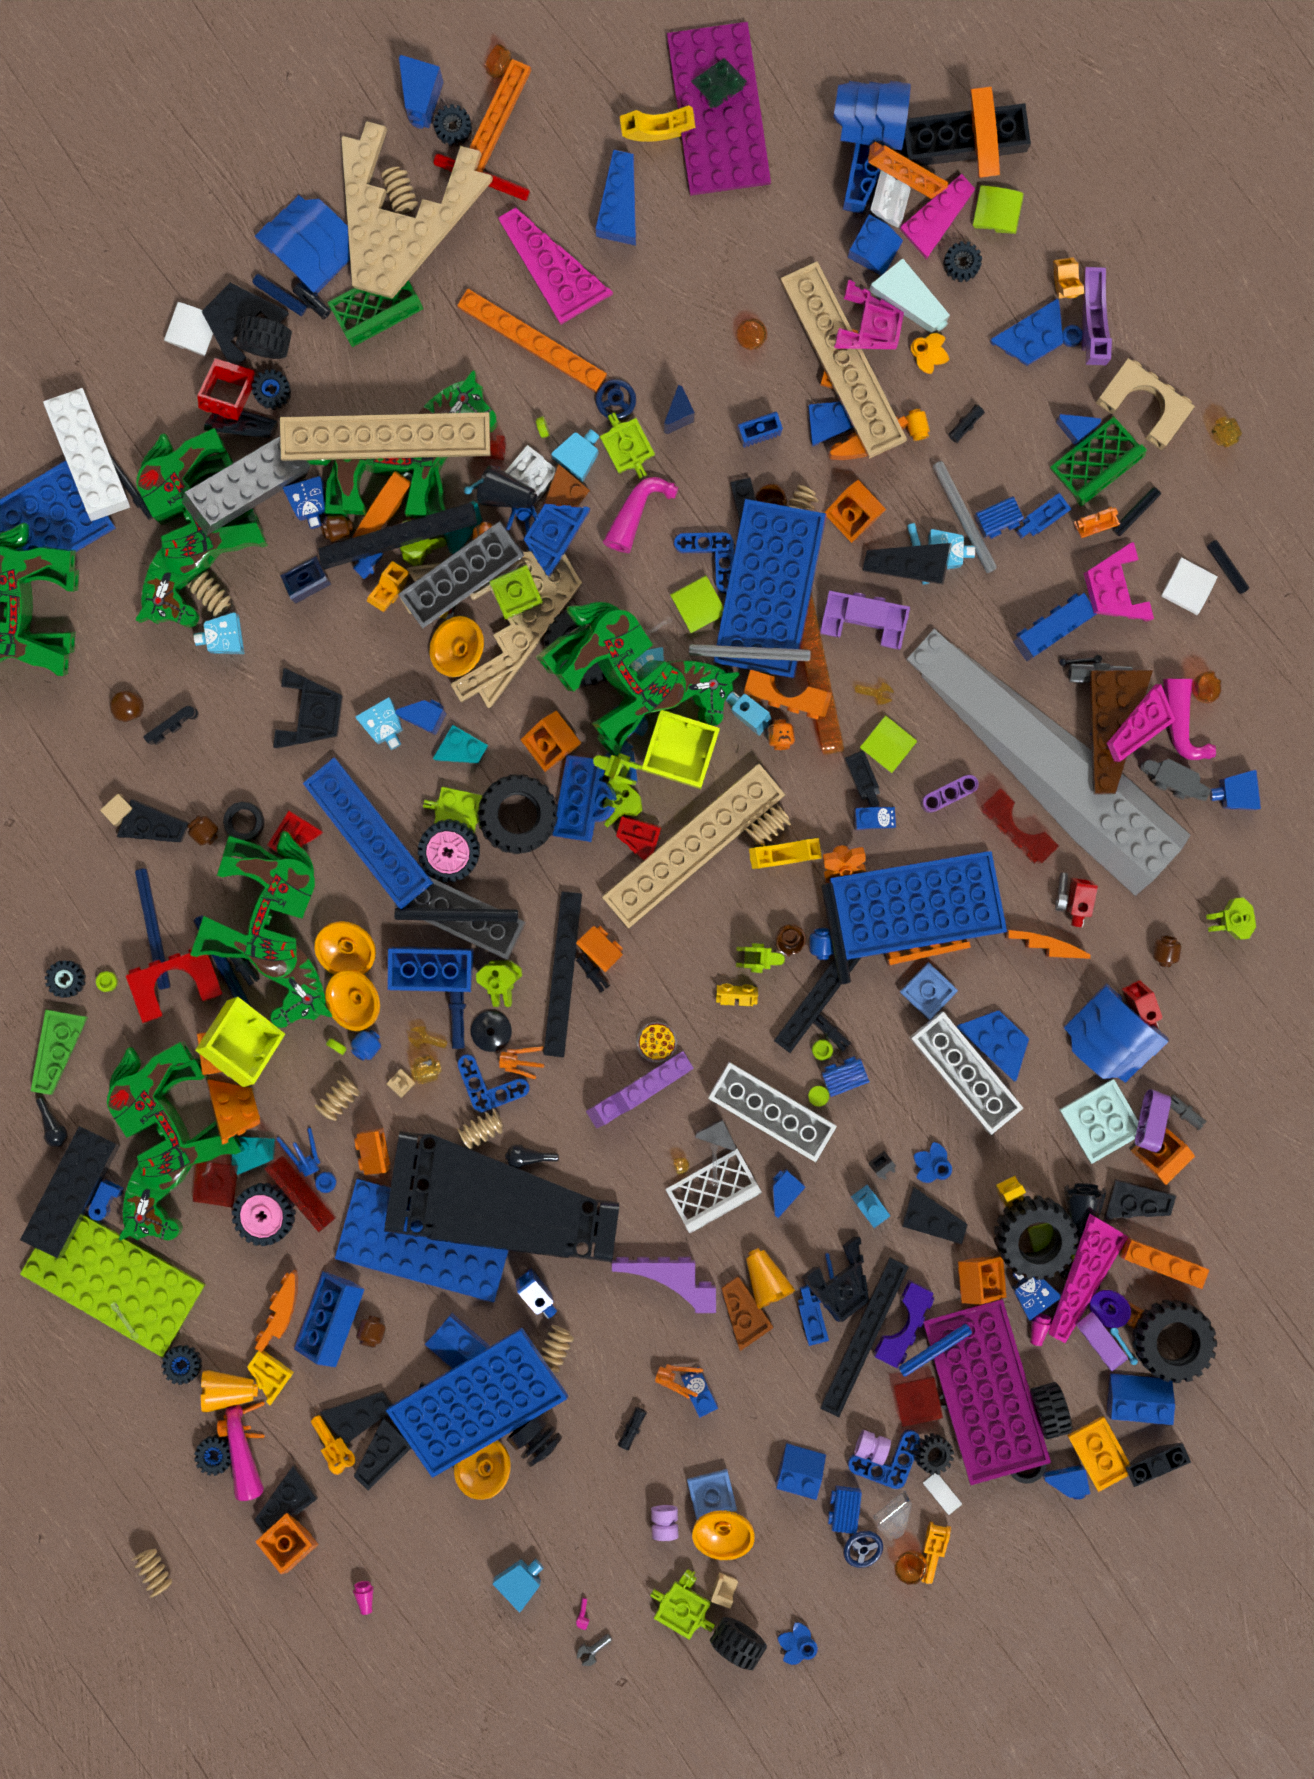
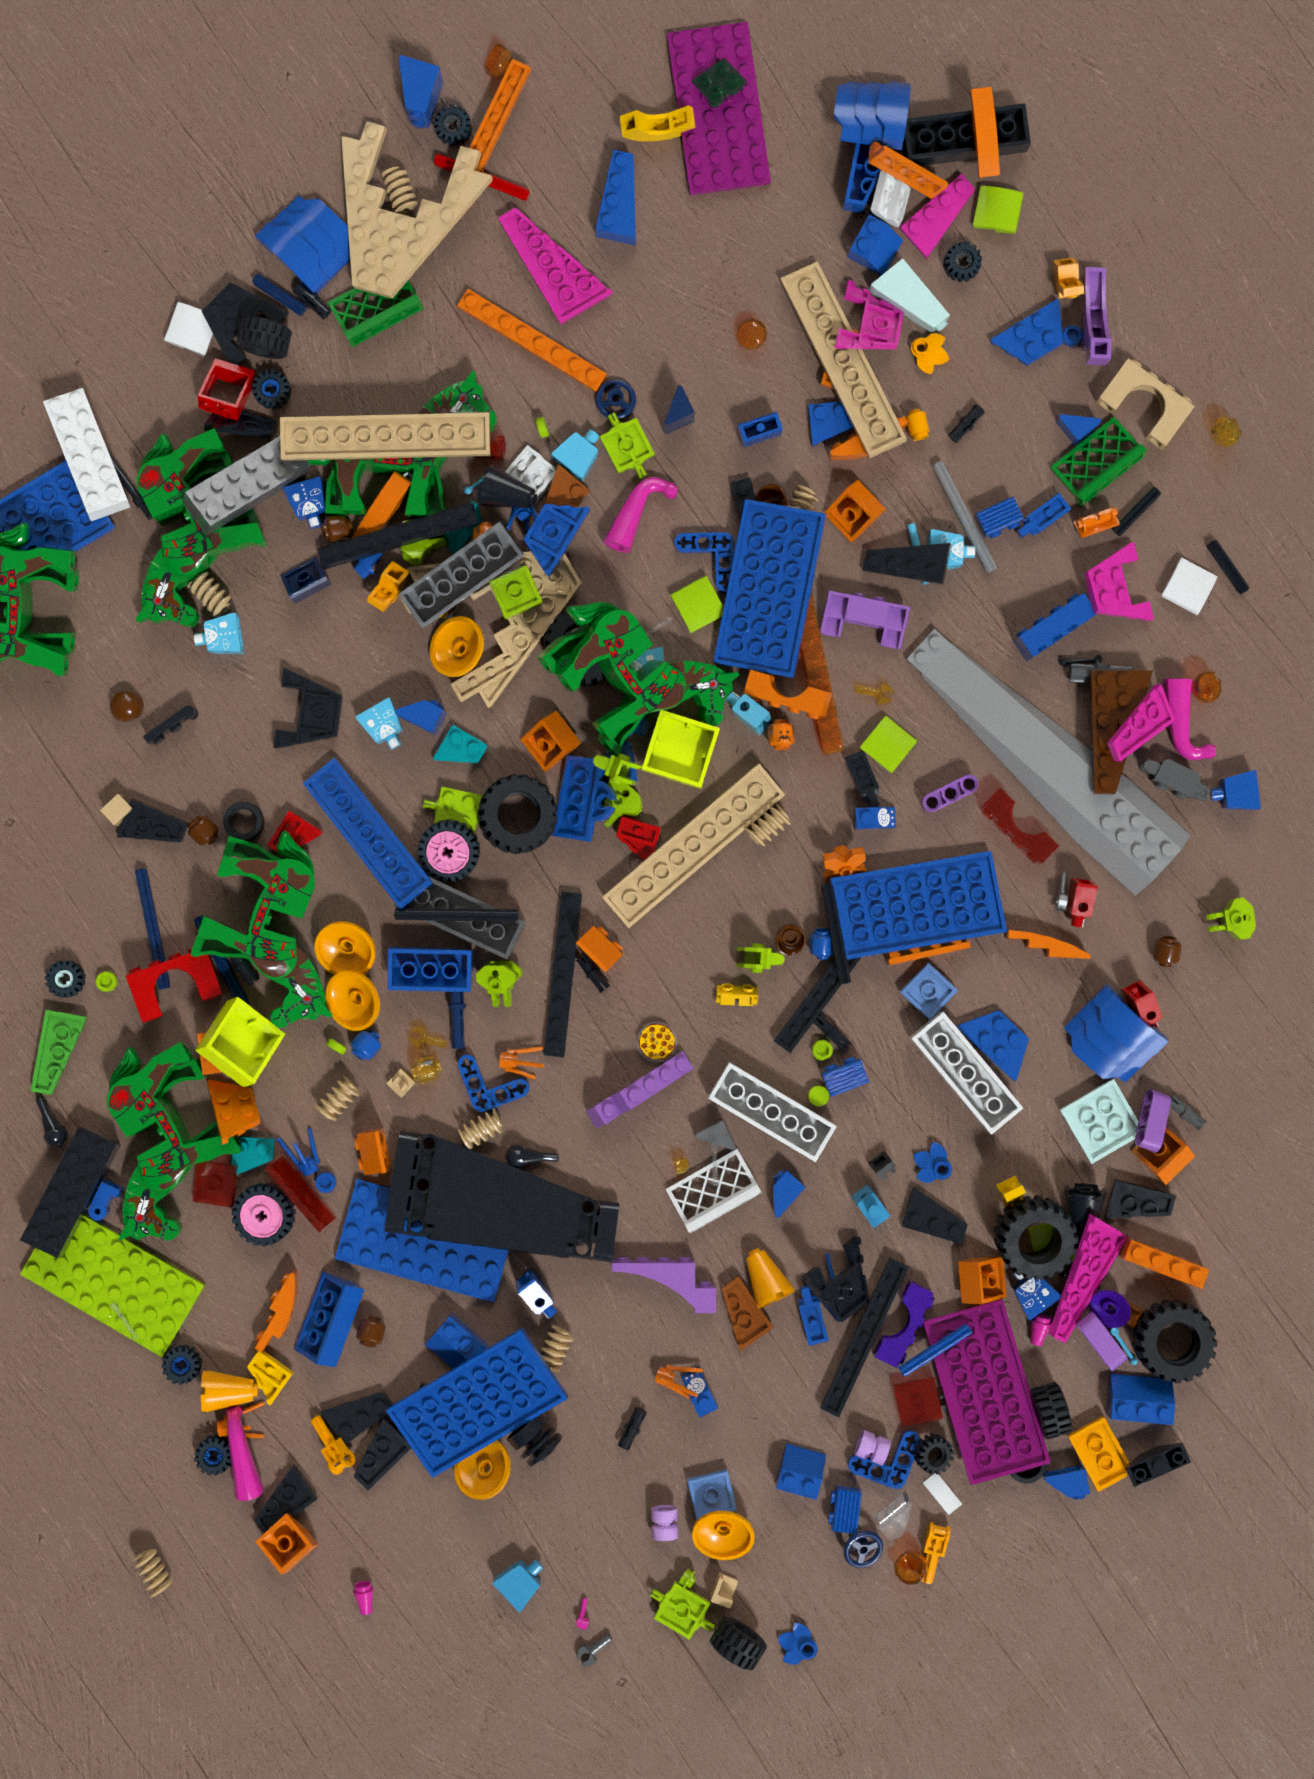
(493, 1020): black dish -> none
(750, 652): light grey axle -> none
(785, 853): yellow arch -> none

